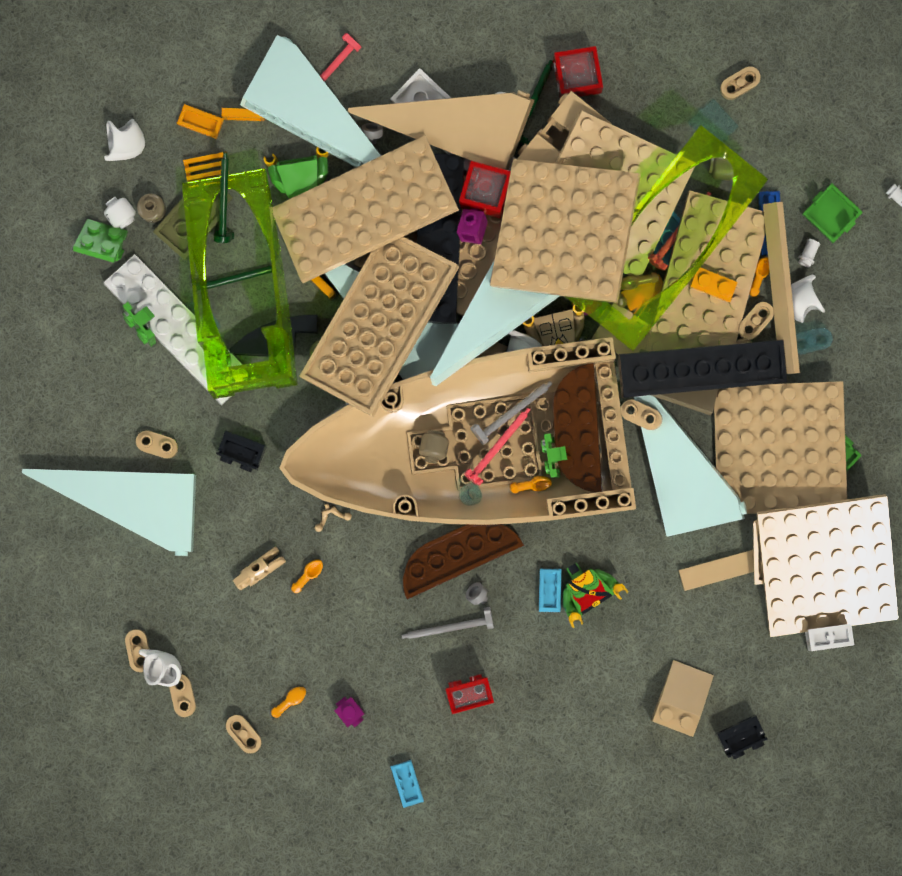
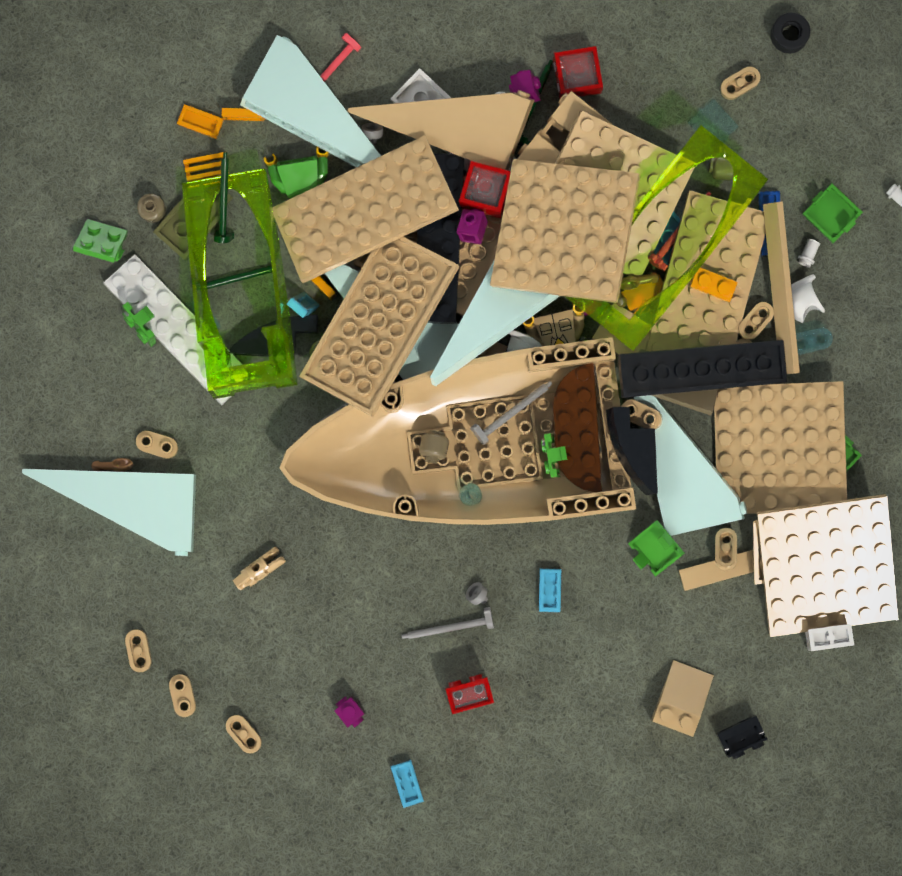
(116, 465): none -> medium nougat piece
(119, 212): white head -> none
(125, 141): white piece -> none
(160, 668): white piece -> none
(241, 450): black hinge -> none
(293, 698): light orange piece -> none
(303, 304): none -> medium azure plate
(311, 571): light orange piece -> none
(319, 527): tan piece -> none
(456, 554): reddish brown plate -> none
(473, 475): coral piece -> none
(527, 82): none -> magenta brick
(537, 483): light orange piece -> none
(588, 591): torso -> none
(634, 449): none -> black slope
(655, 548): none -> bright green piece
(726, 550): none -> tan plate
(761, 272): light orange piece -> none
(797, 21): none -> black tyre

